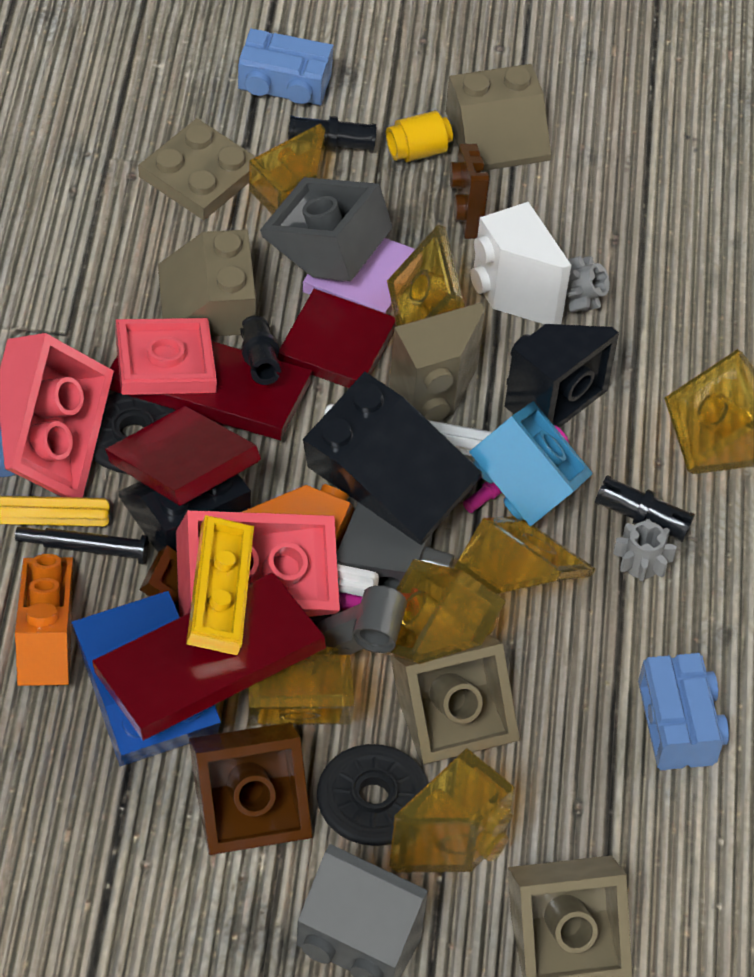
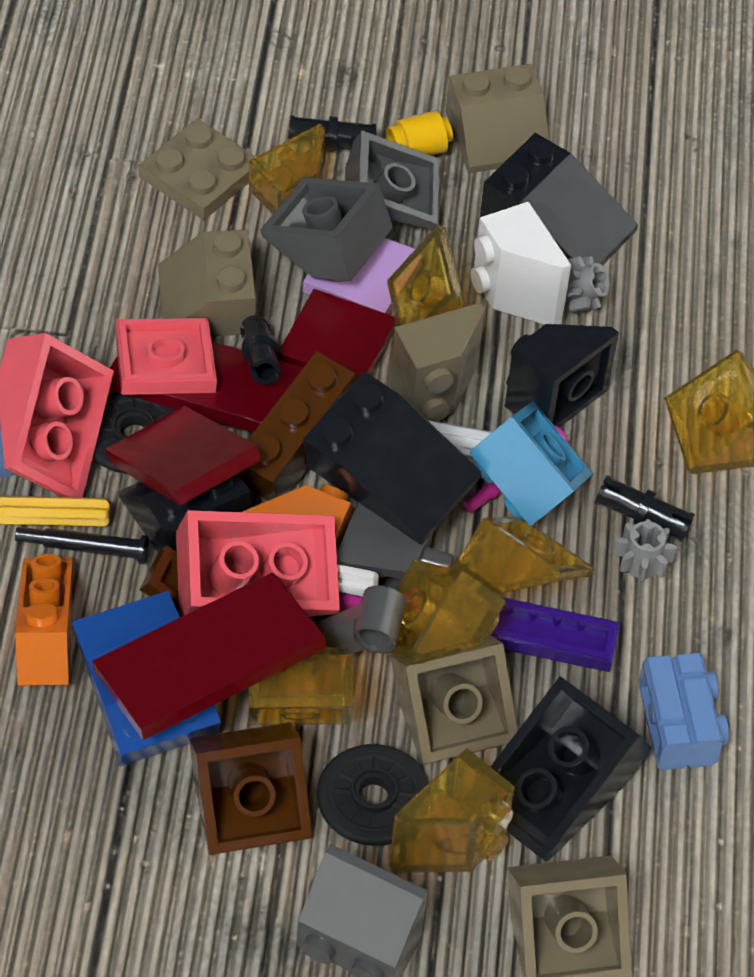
(220, 585): yellow tile -> none
(285, 67): medium blue brick -> none
(289, 421): none -> reddish brown arch
(404, 174): none -> dark grey slope
(472, 188): reddish brown wing -> none
(557, 634): none -> dark purple plate
(565, 198): none -> black slope
(565, 767): none -> black slope

